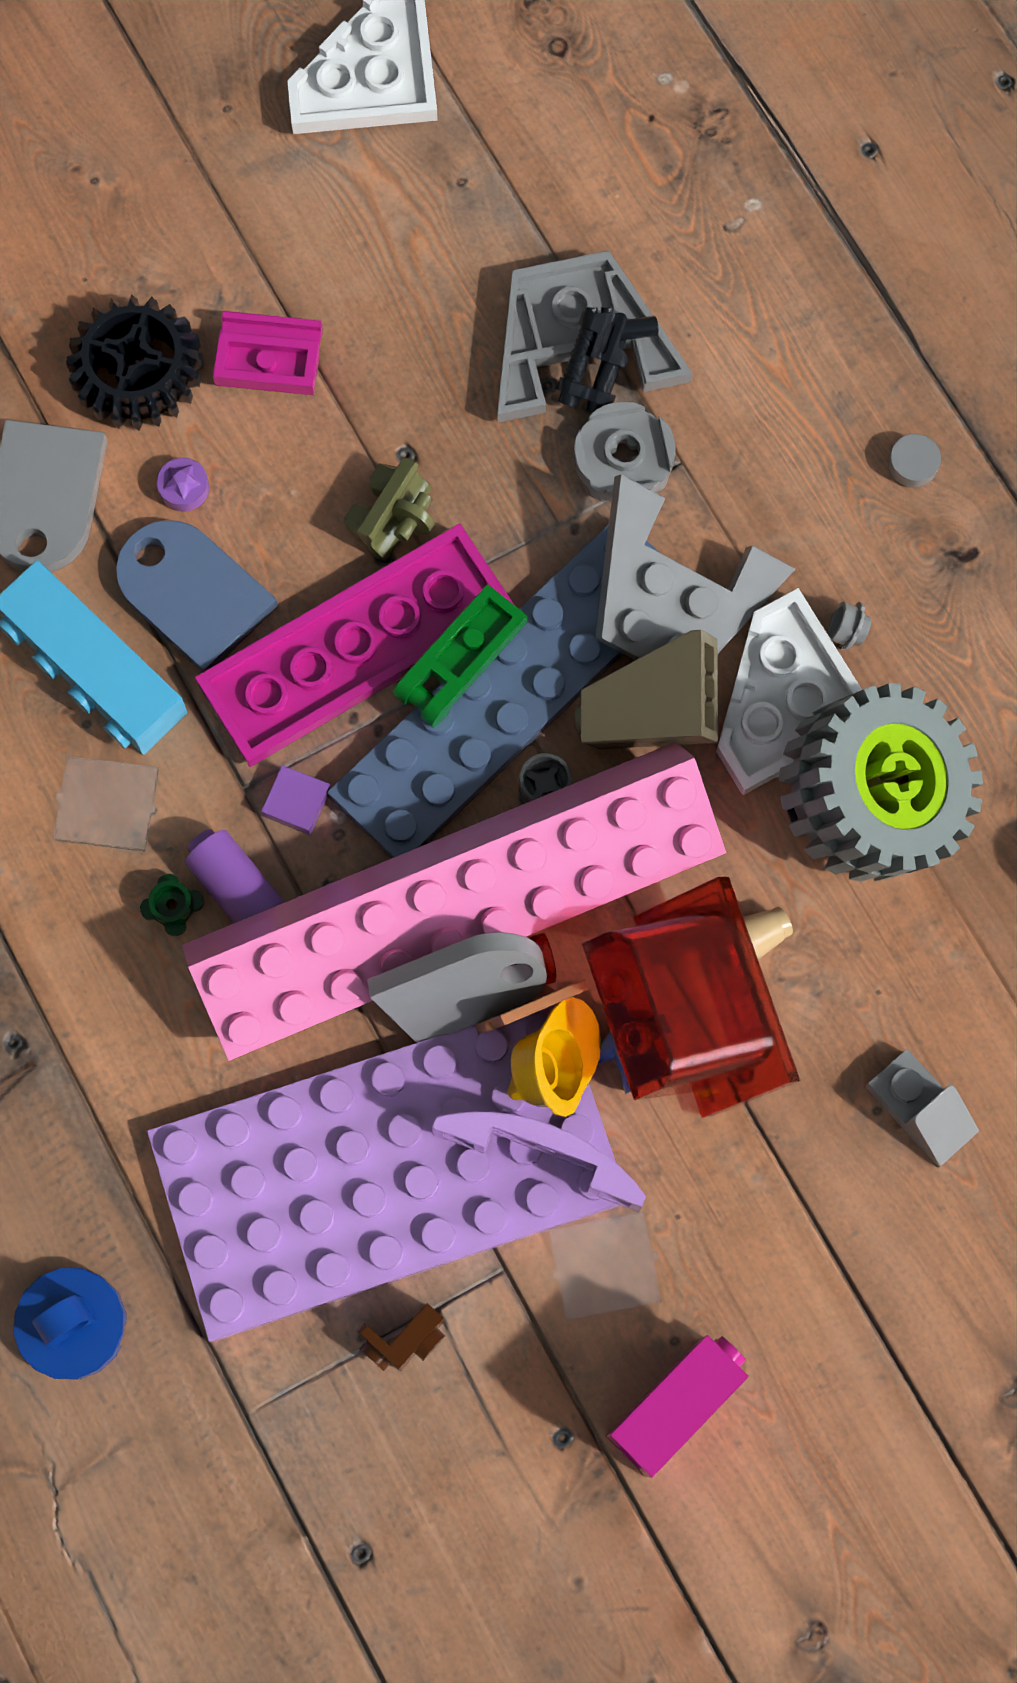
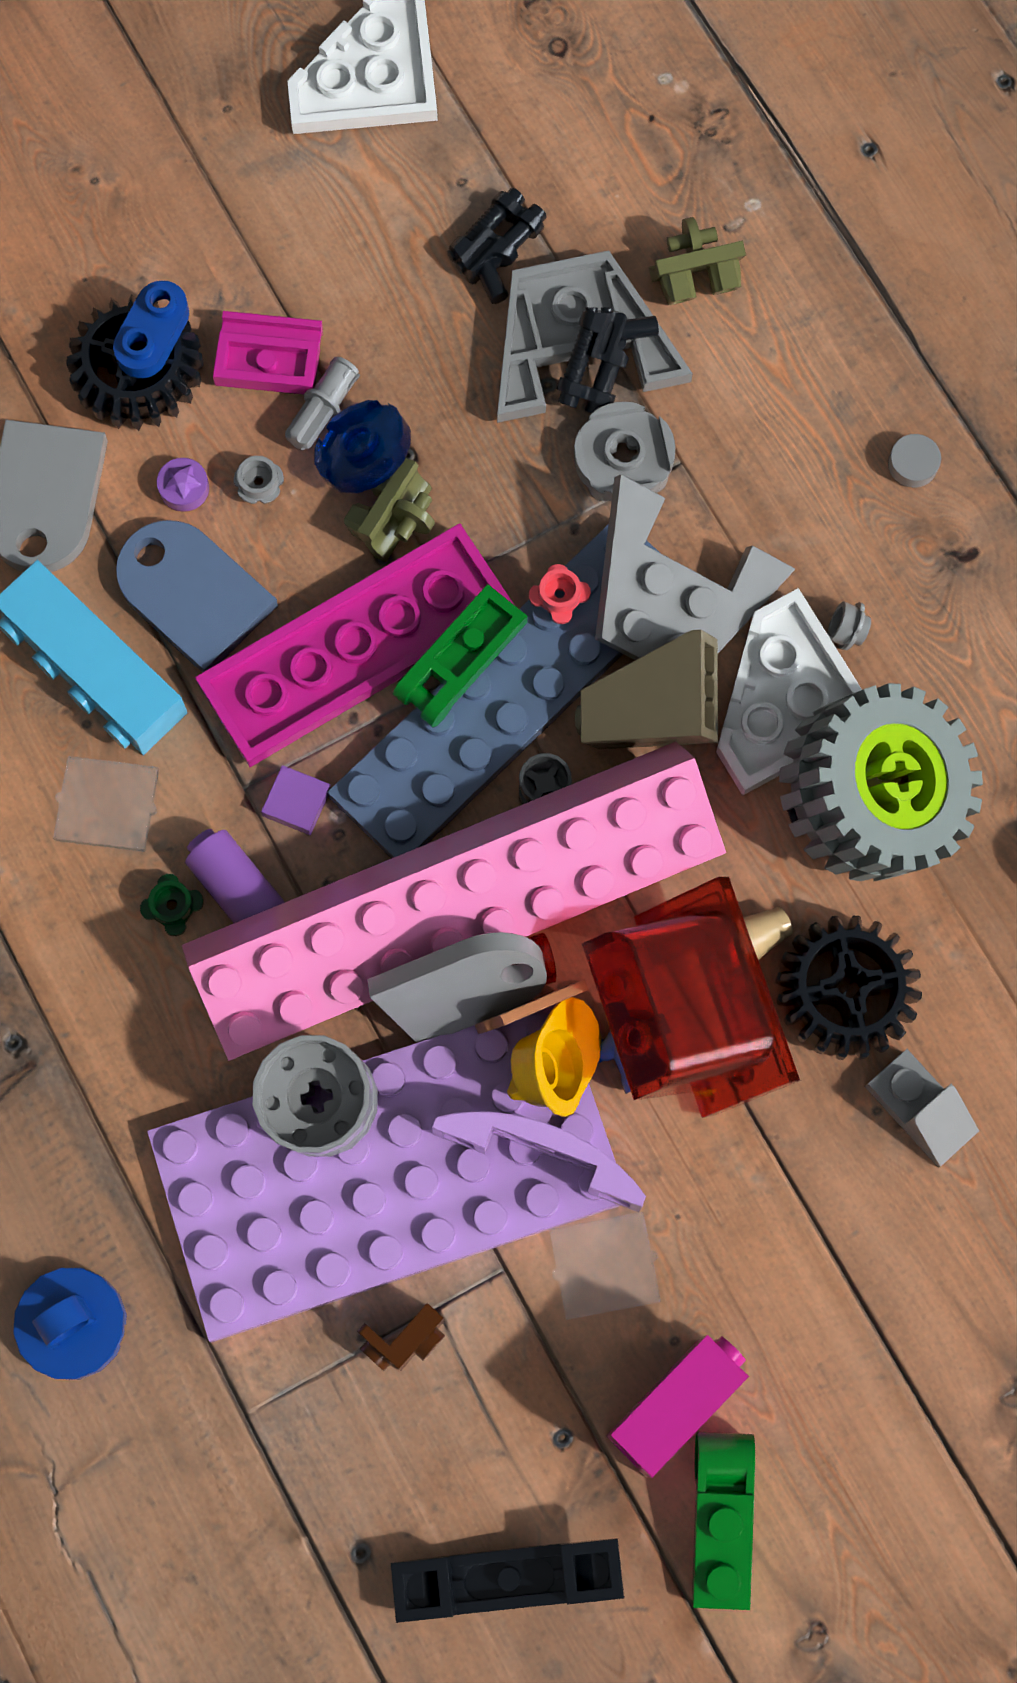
(152, 325): none -> blue plate
(254, 468): none -> light grey plate
(290, 1077): none -> light grey wheel
(322, 403): none -> light grey axle
(362, 446): none -> clear blue tile
(483, 251): none -> black piece
(507, 1579): none -> black slope
(562, 579): none -> coral plate
(677, 271): none -> olive hips
(723, 1520): none -> green plate
(851, 1009): none -> black gear

